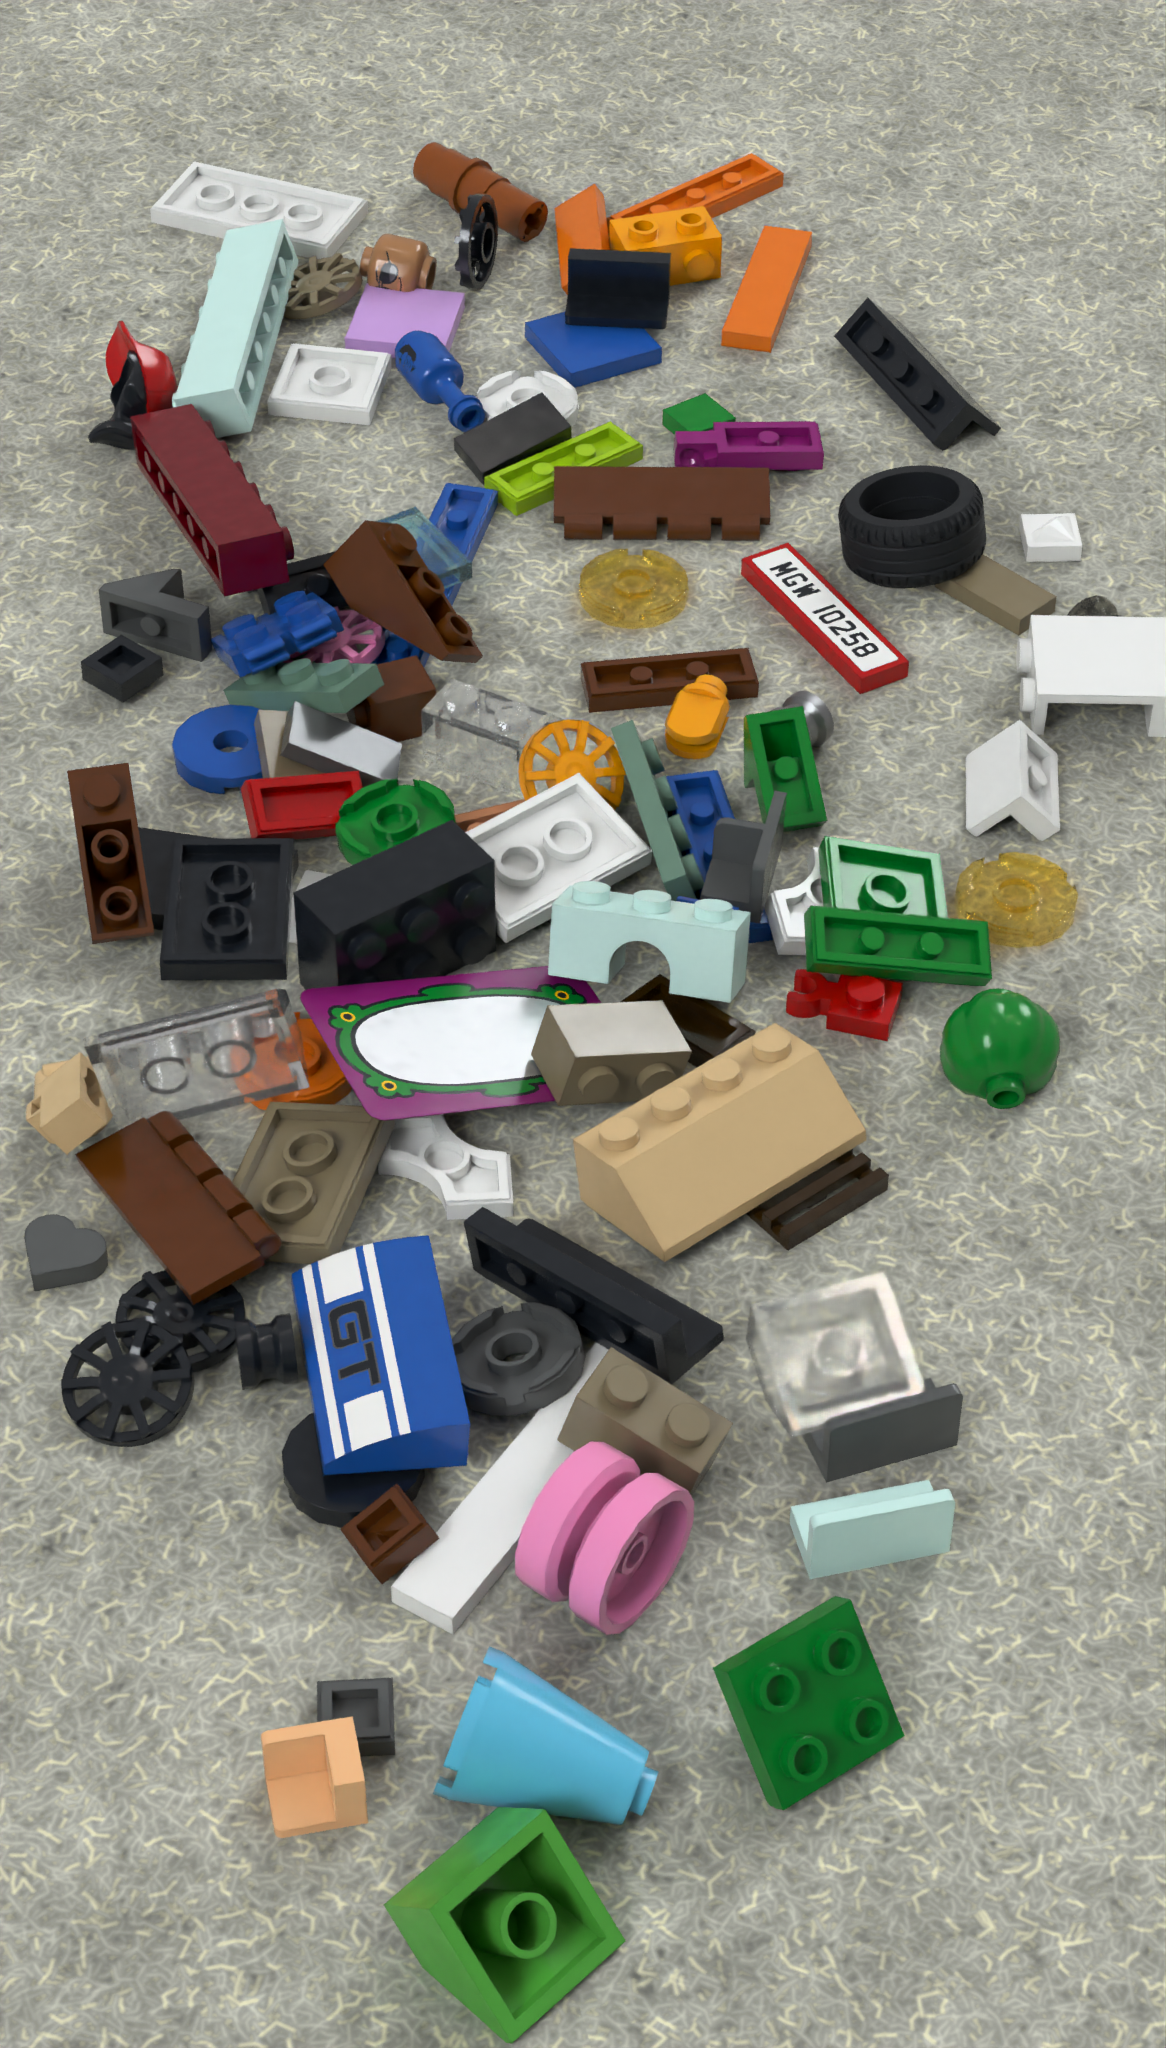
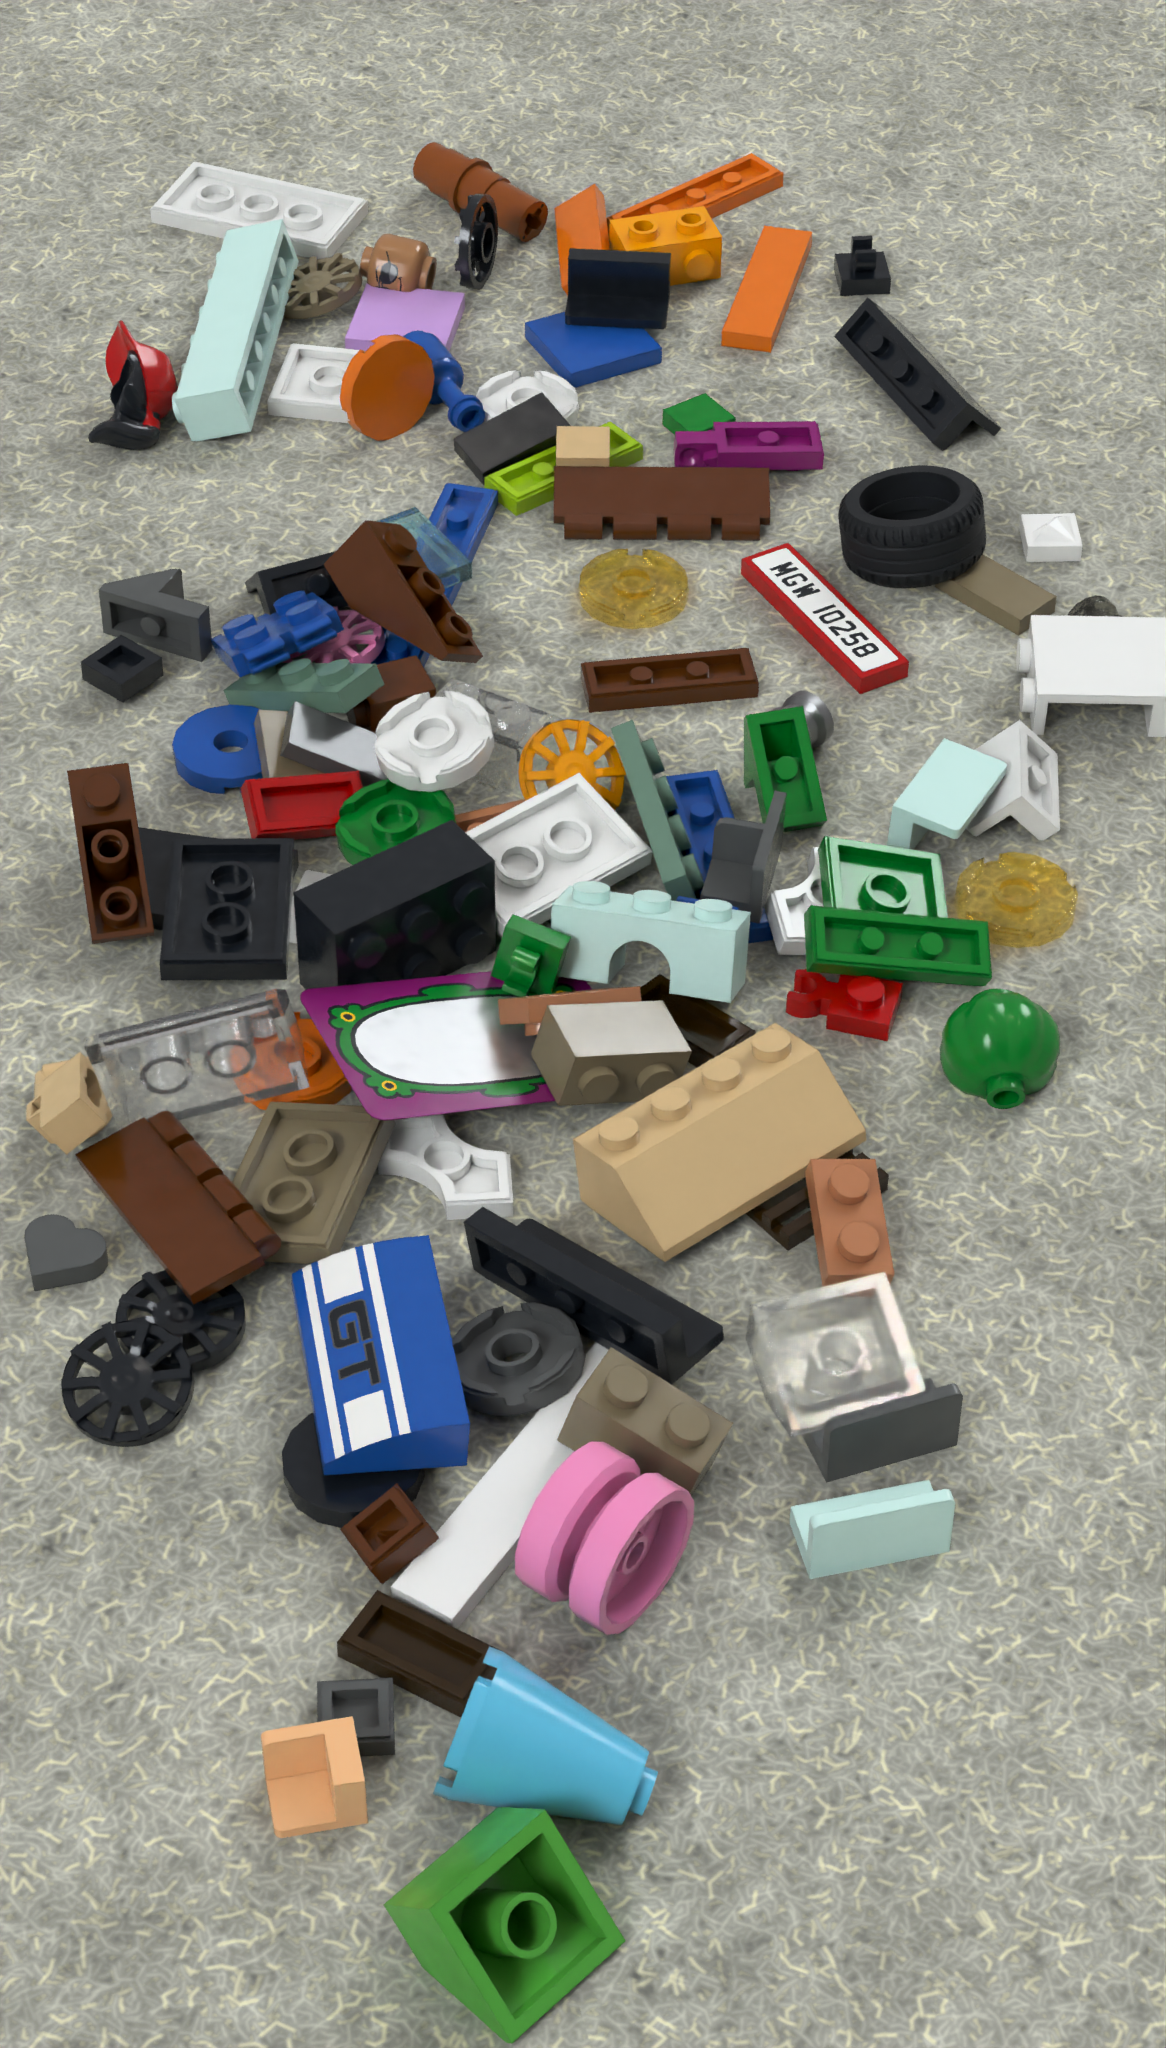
(211, 500): dark red brick -> none
(266, 1351): black wheel -> none
(387, 387): none -> orange tile
(415, 1652): none -> dark brown tile
(434, 741): none -> white tile
(529, 957): none -> green tile
(531, 1009): none -> nougat plate
(582, 446): none -> tan tile
(697, 718): light orange arm -> none
(808, 1702): green plate -> none
(848, 1219): none -> nougat plate
(862, 270): none -> black tile
(944, 794): none -> light aqua panel

